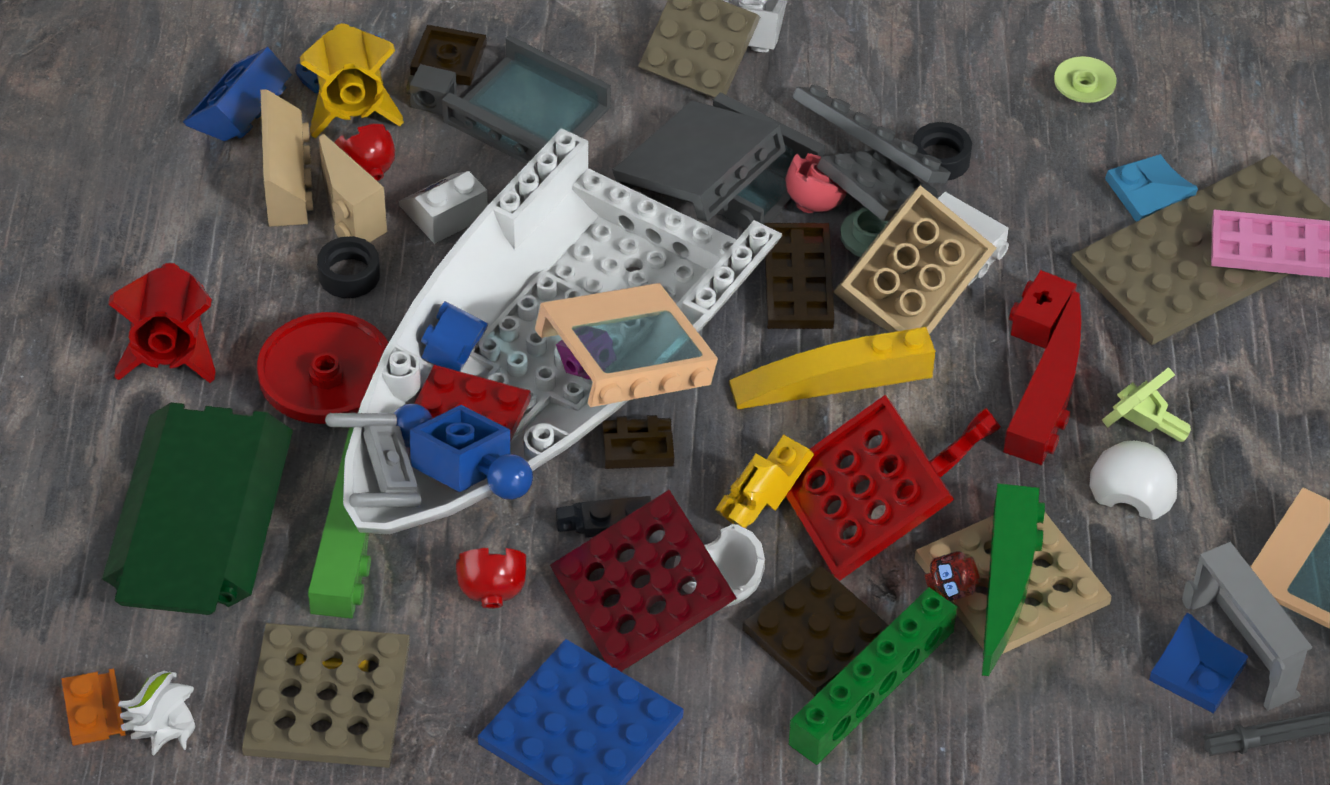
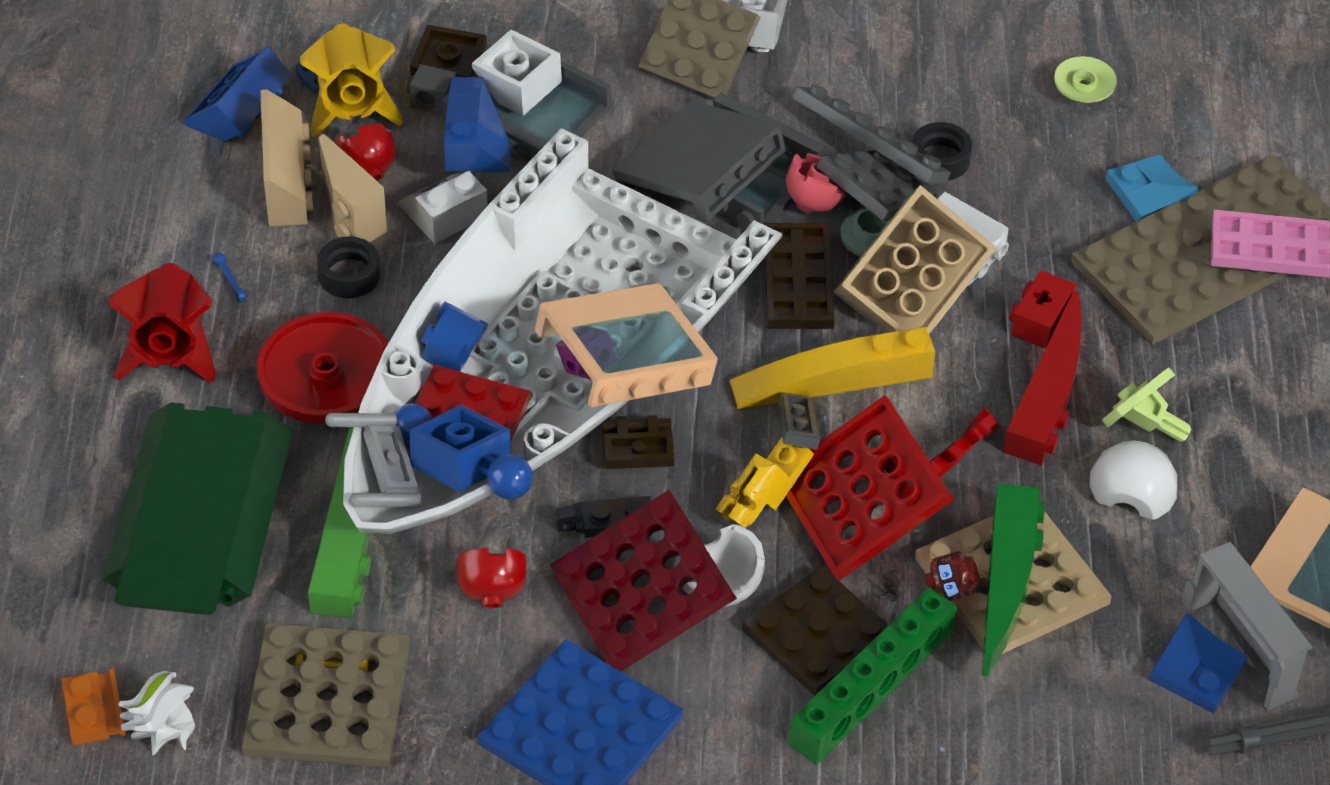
(220, 259): none -> blue hinge
(473, 129): none -> blue wedge
(519, 71): none -> white slope
(798, 420): none -> dark grey tile

